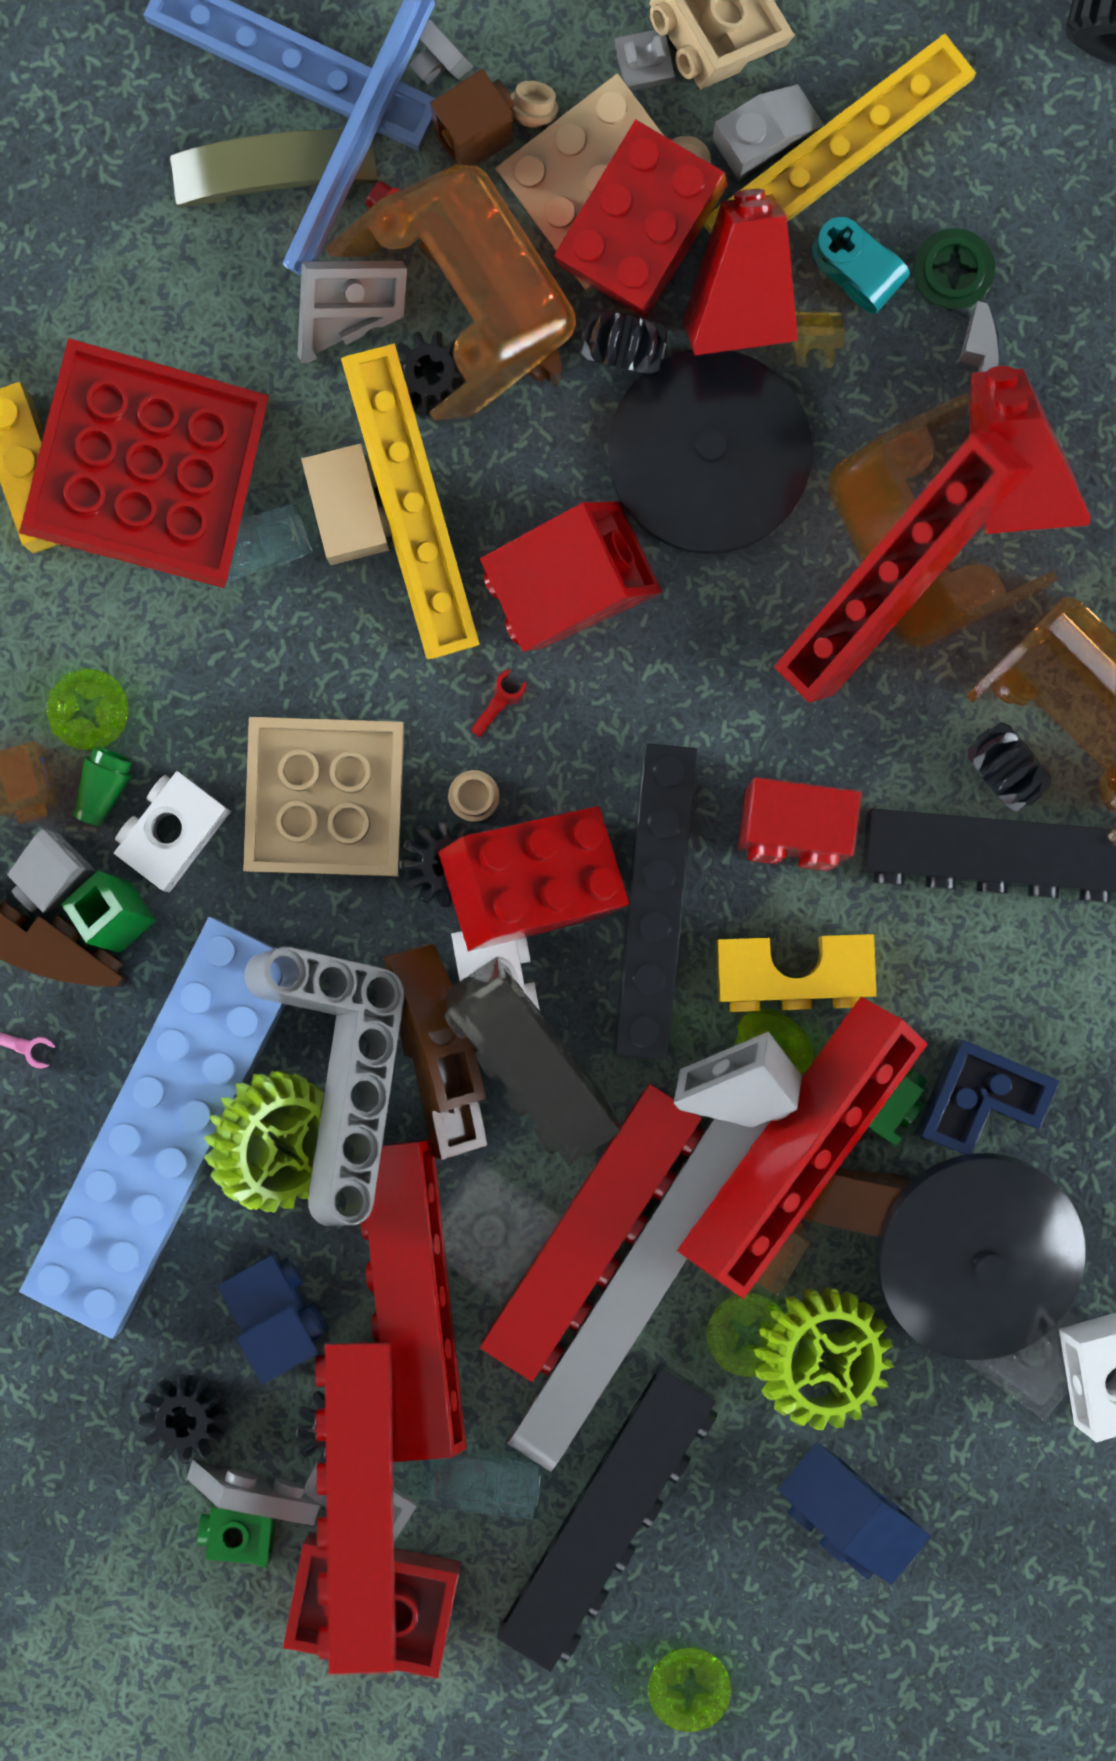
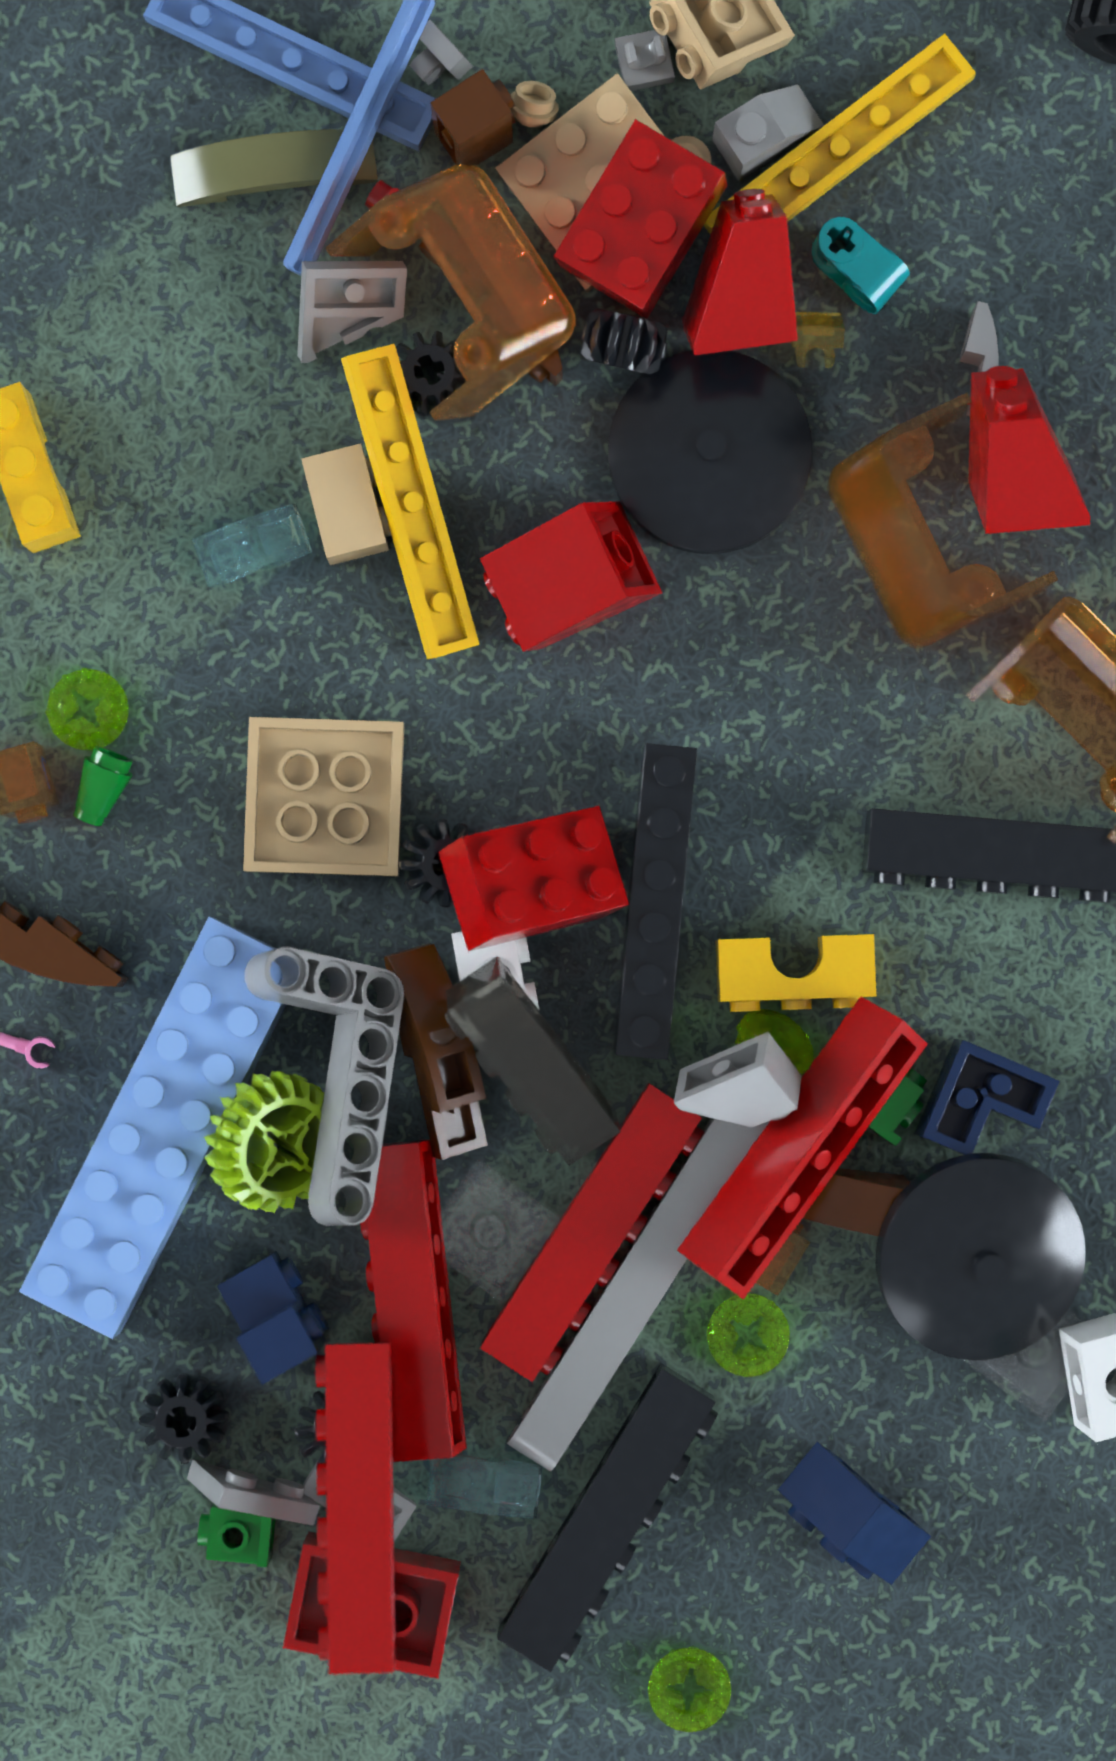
(48, 872): light grey slope -> none
(108, 912): green brick -> none
(144, 464): red plate -> none
(167, 862): white brick -> none
(473, 796): tan plate -> none
(497, 704): red hand -> none
(799, 823): red brick -> none
(857, 1343): lime gear -> none
(903, 565): red brick -> none
(971, 255): dark green gear -> none
(1009, 767): black gear -> none

